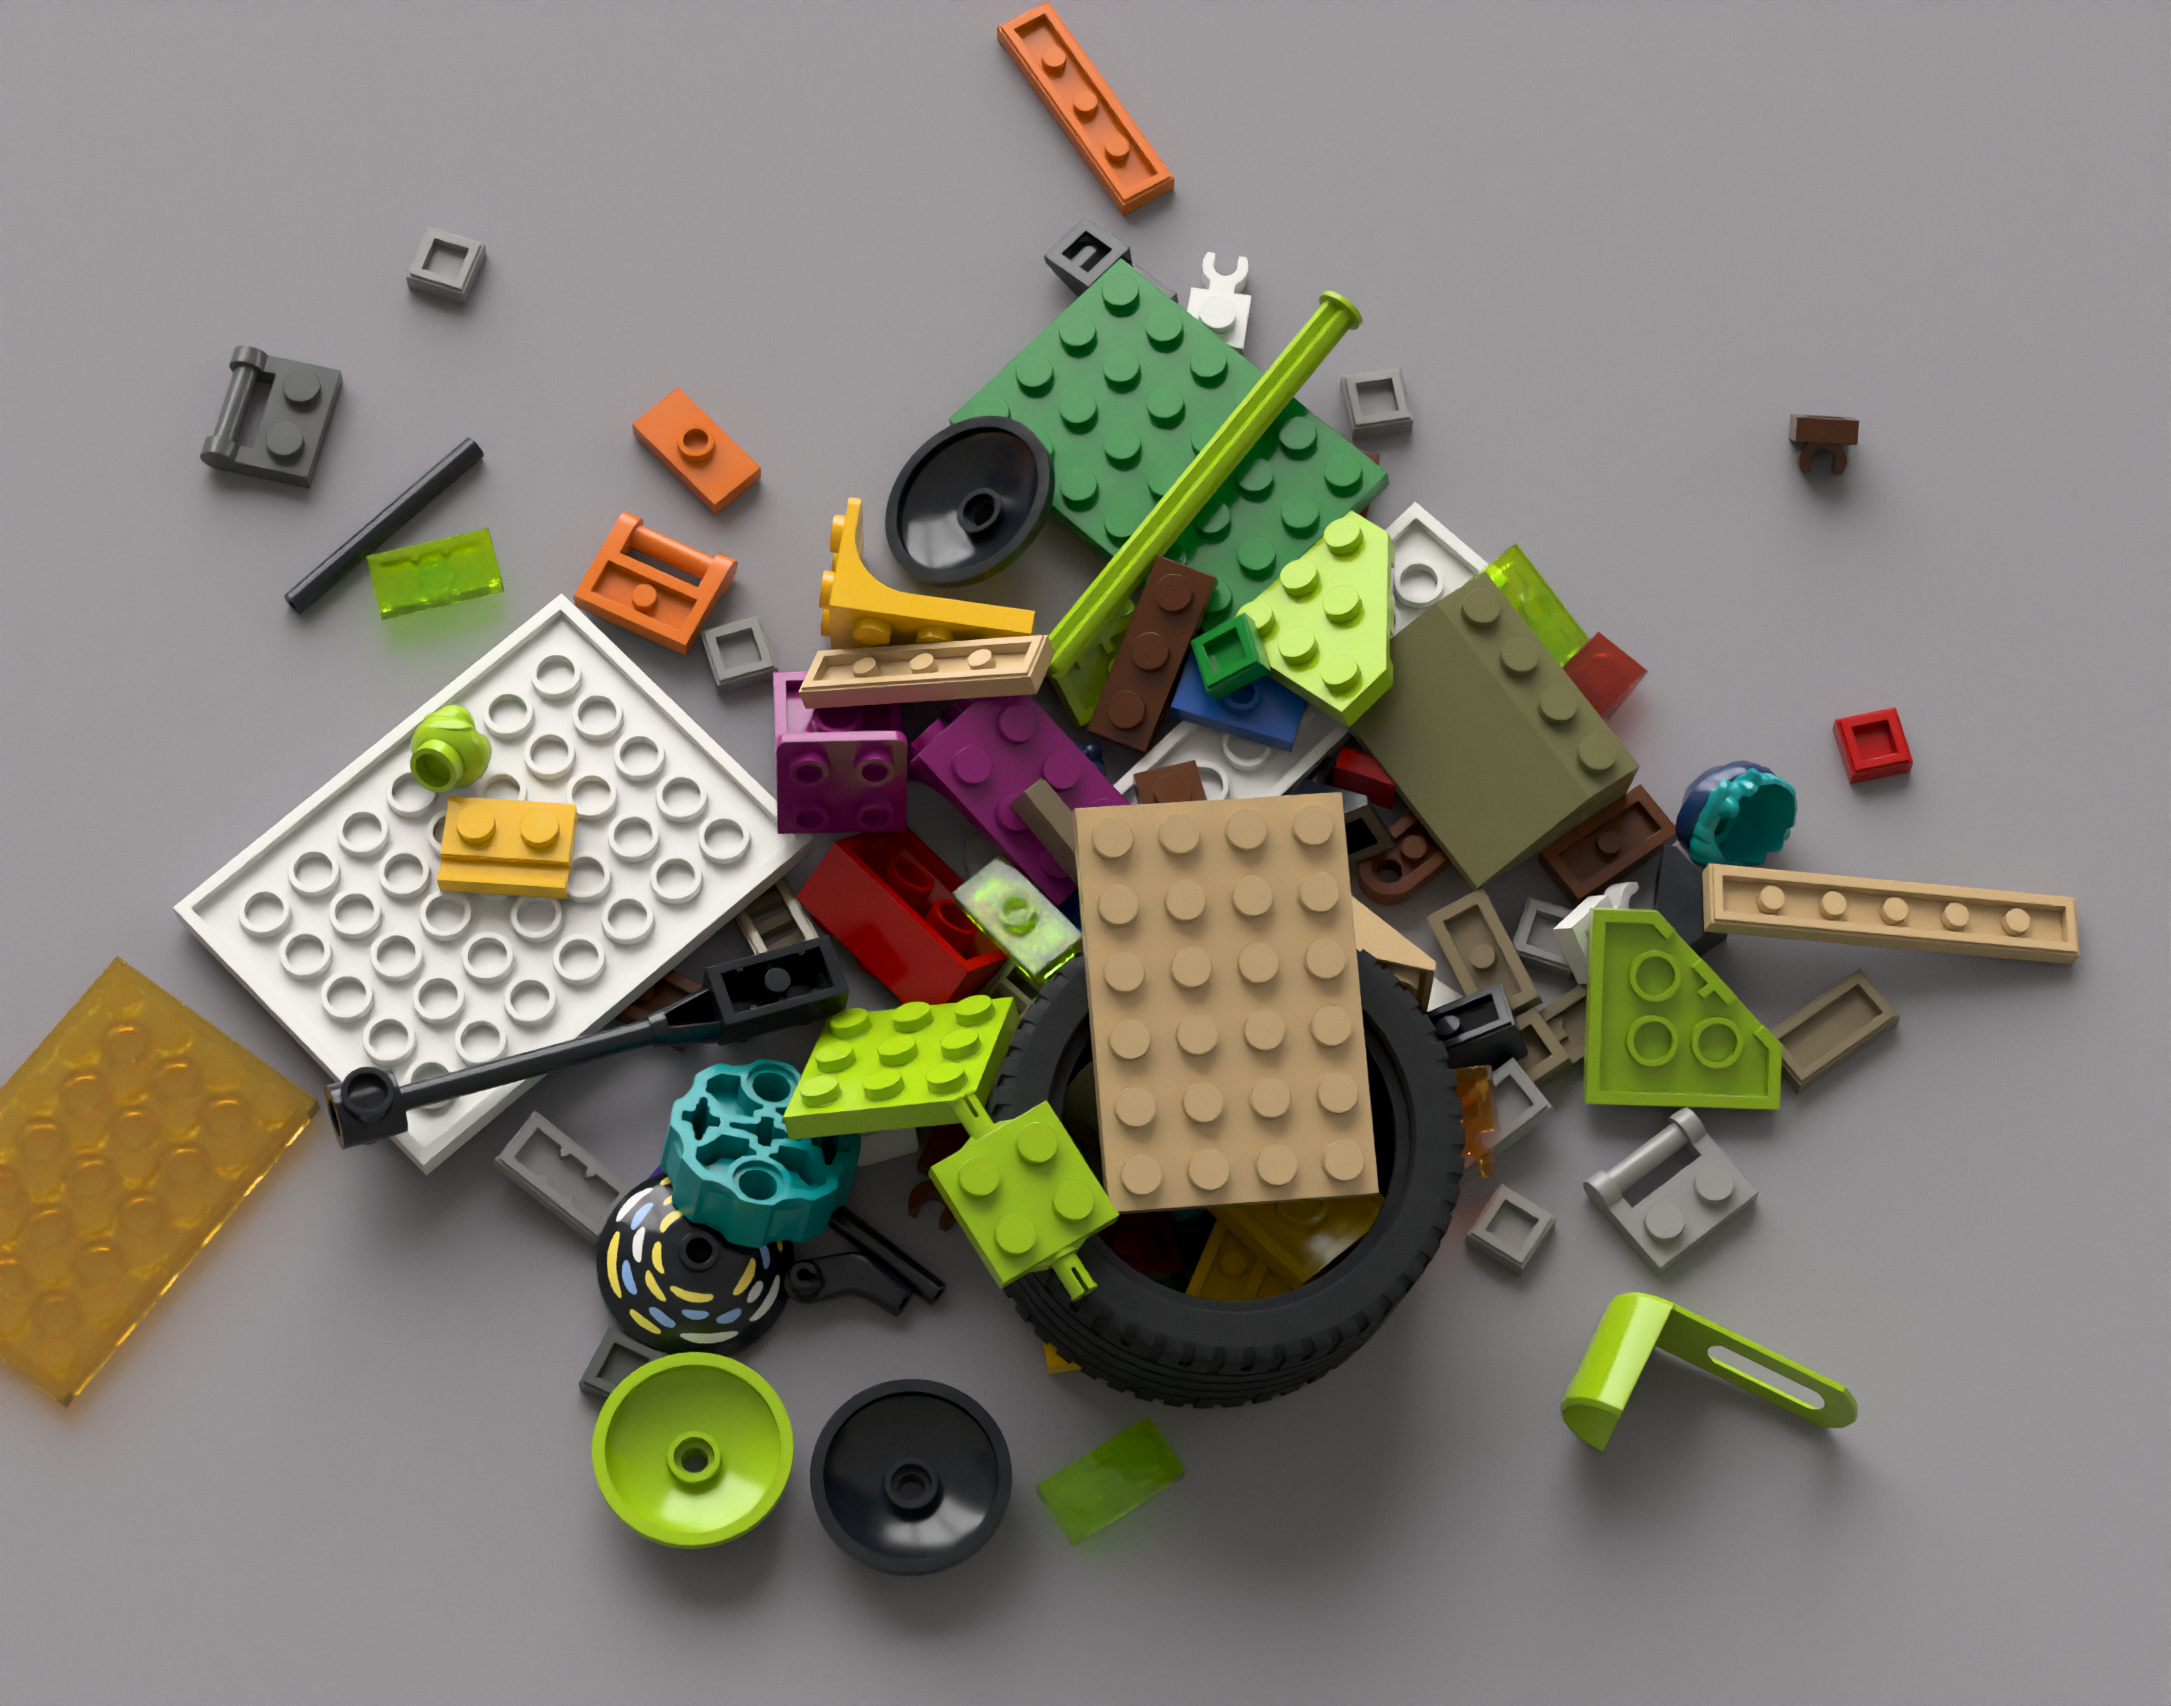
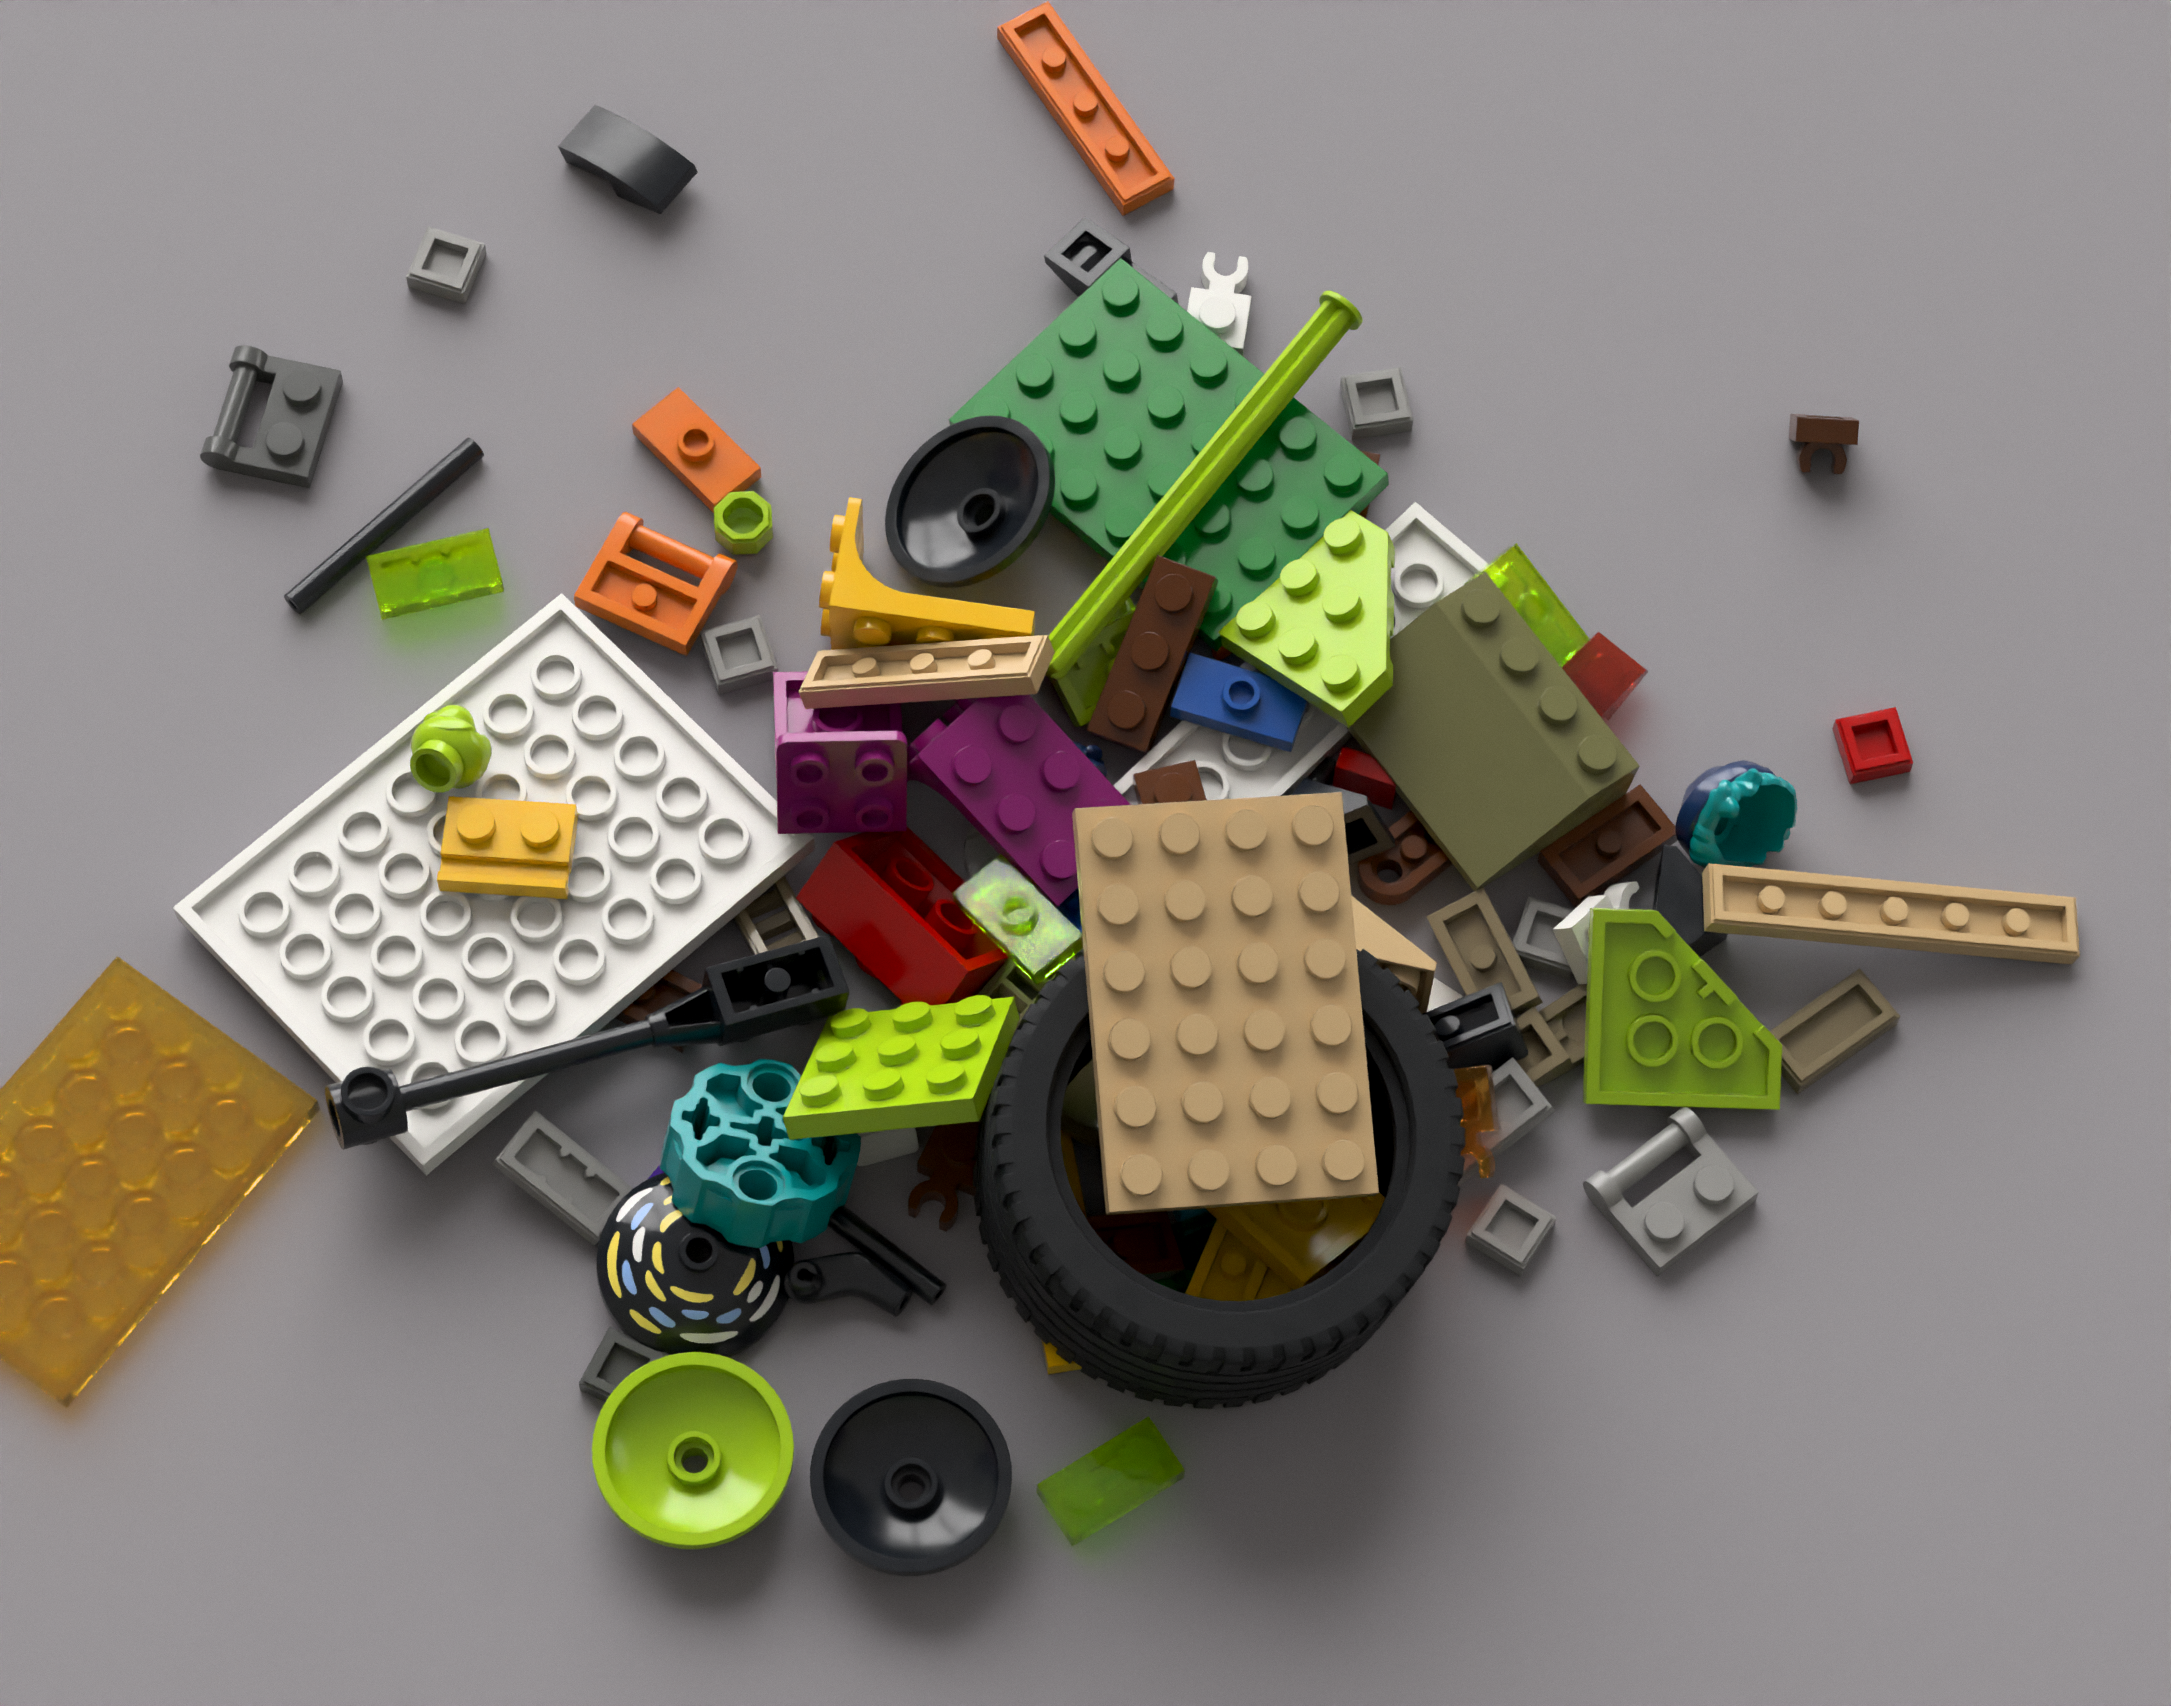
(629, 157): none -> slope
(743, 522): none -> lime tile
(1023, 1195): lime plate -> none
(1050, 823): dark tan tile -> none
(1230, 656): green tile -> none
(1626, 1340): lime piece -> none

